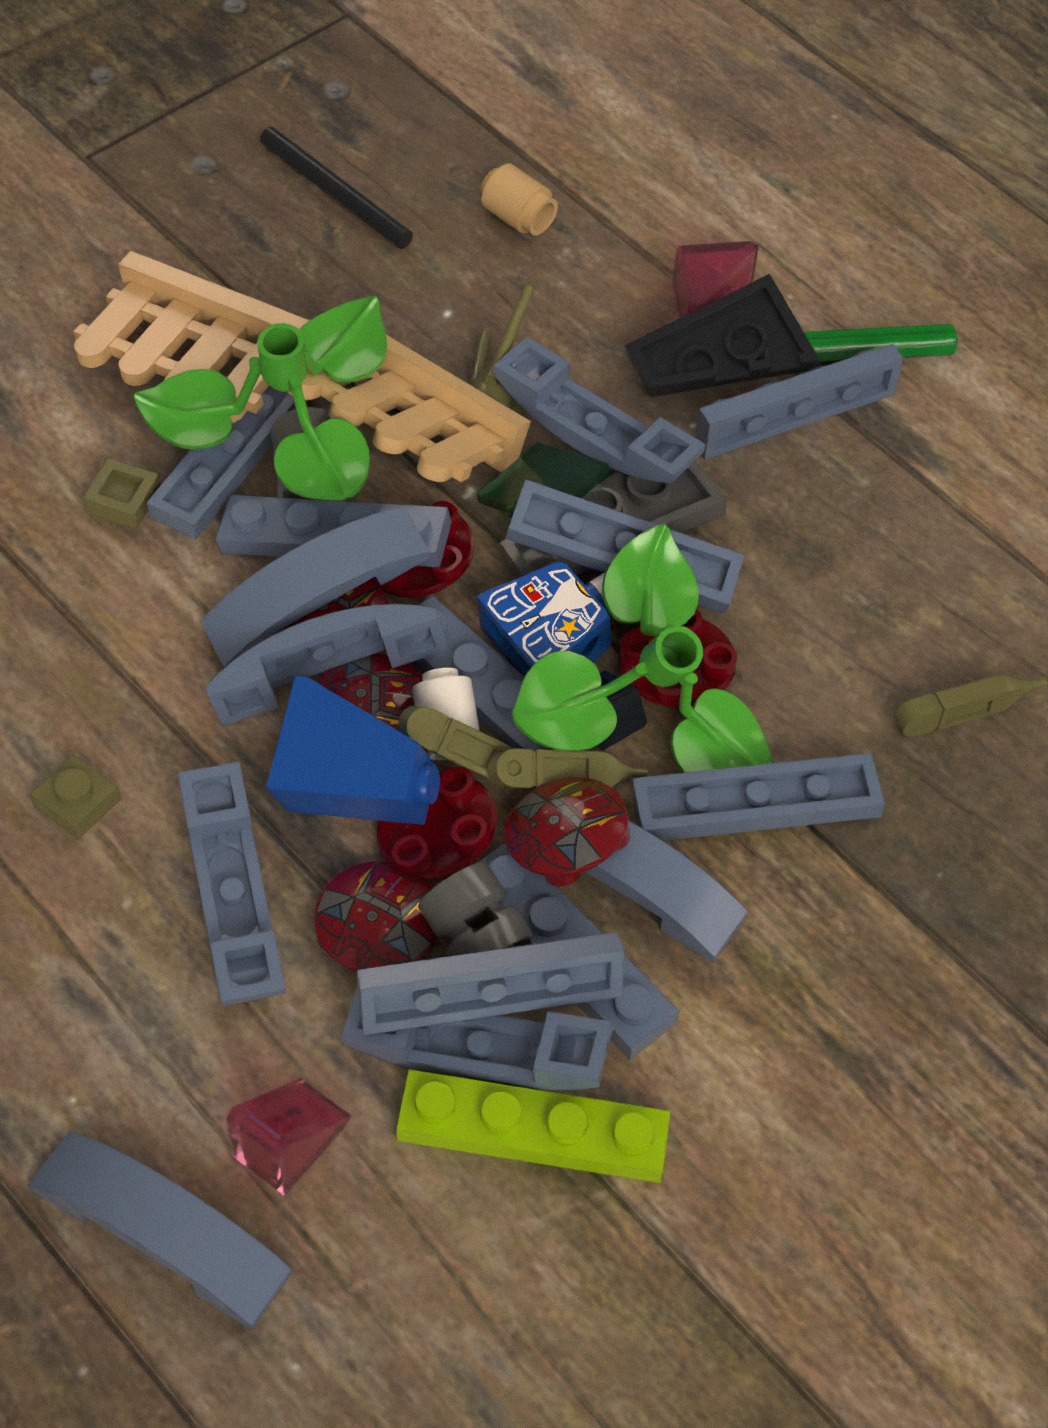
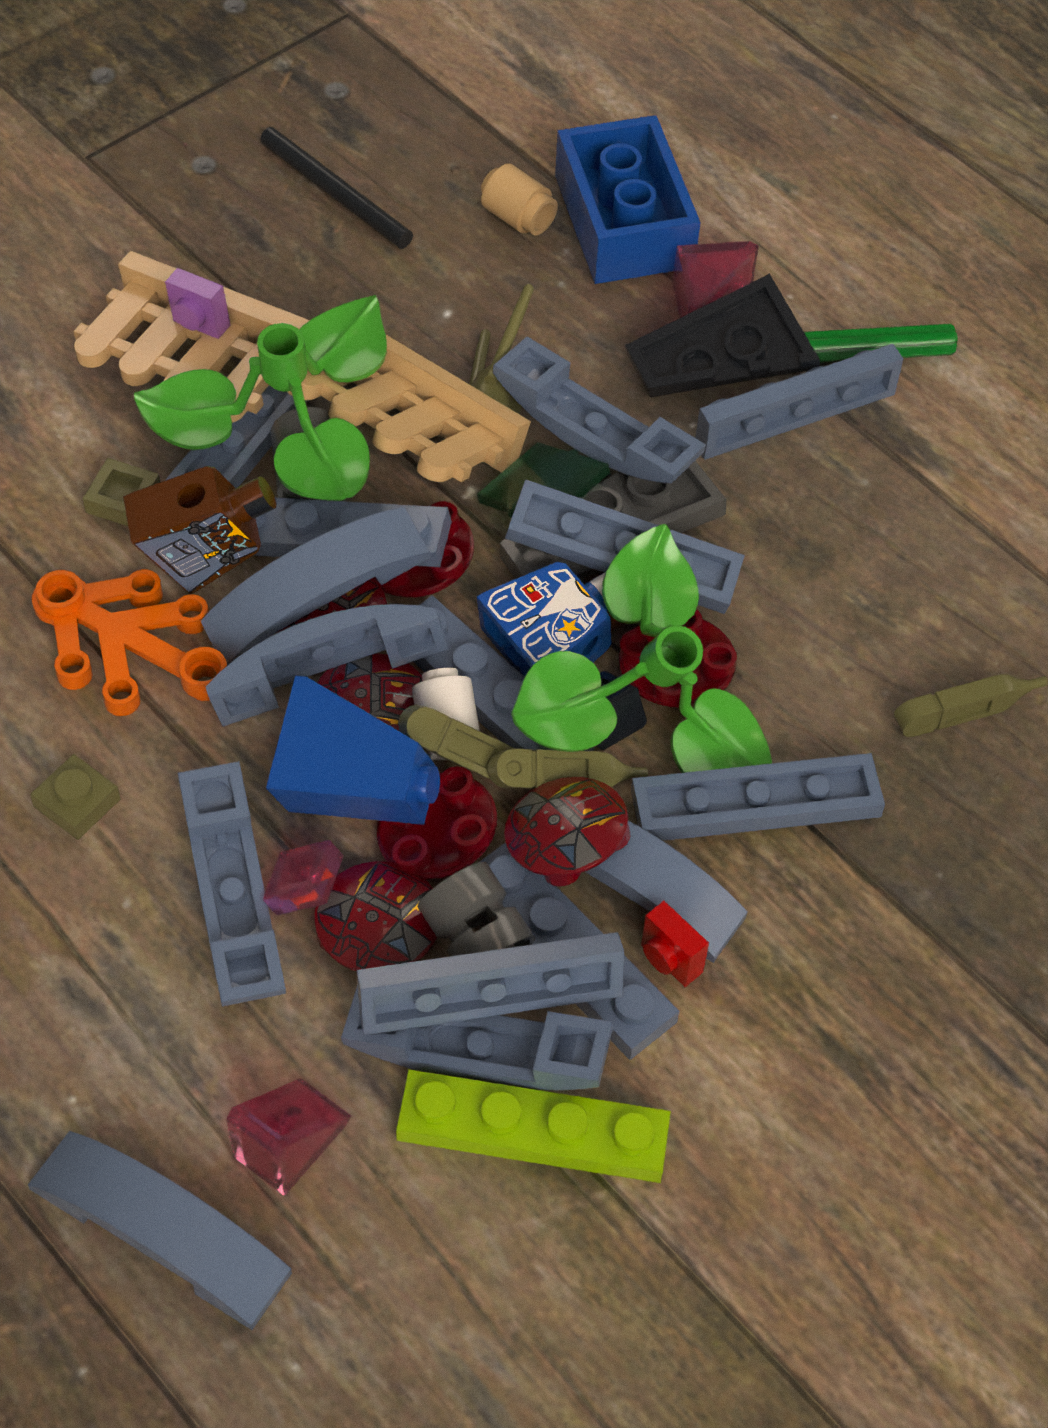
(123, 631): none -> orange plant
(197, 303): none -> medium lavender plate
(198, 524): none -> reddish brown torso
(303, 877): none -> clear pink plate
(625, 197): none -> blue brick
(673, 944): none -> red plate

